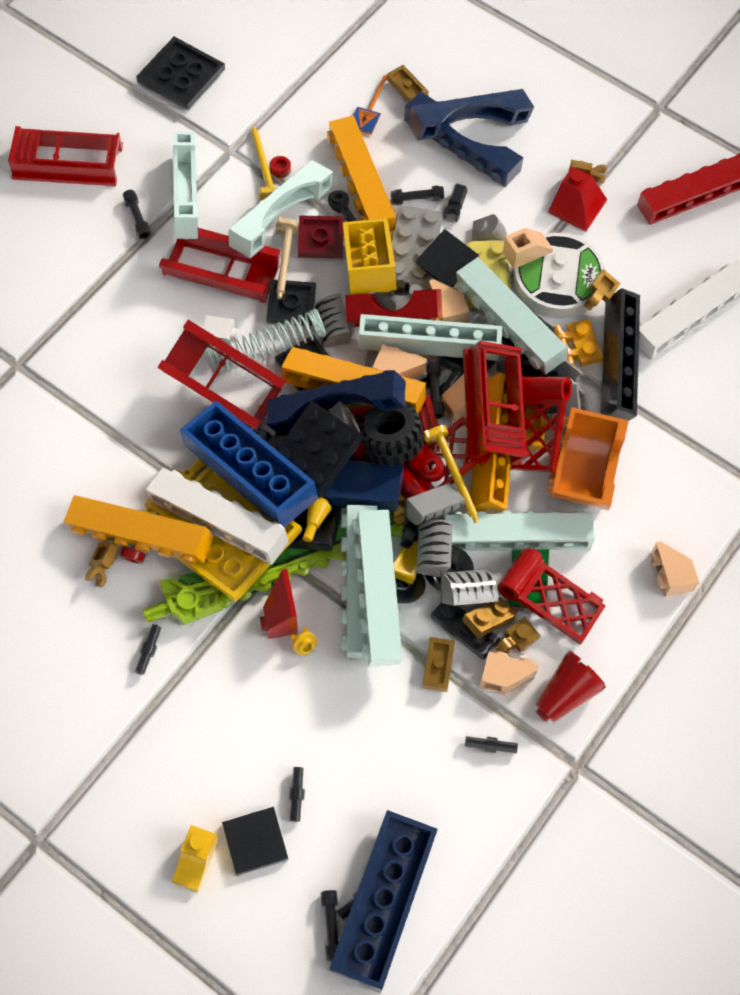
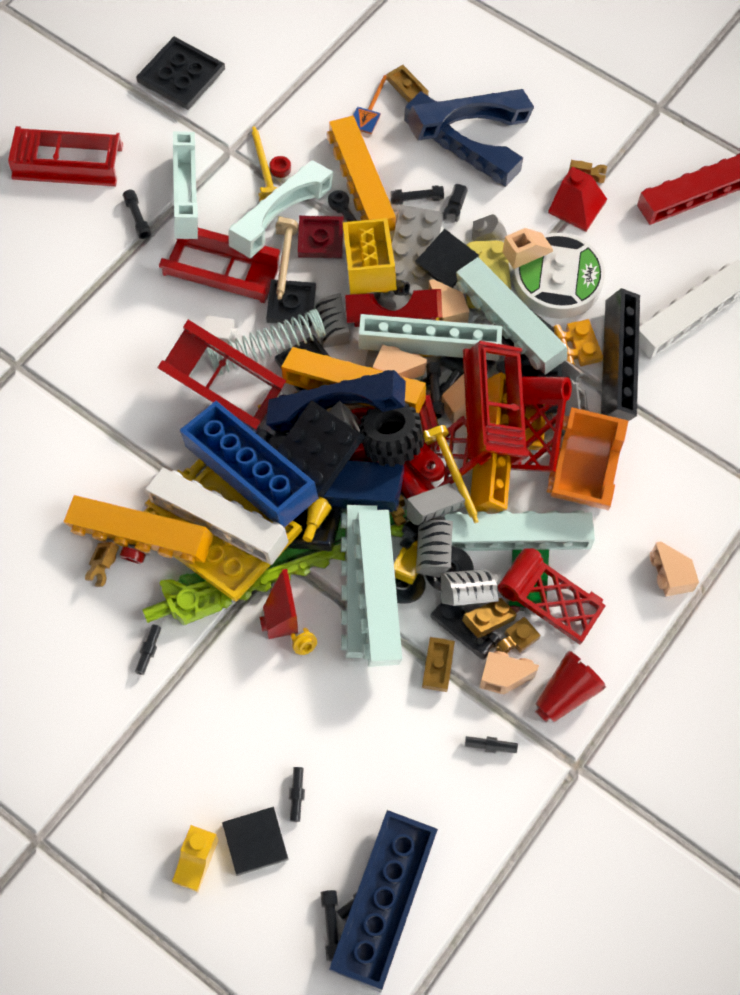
(603, 288): pearl gold plate -> none

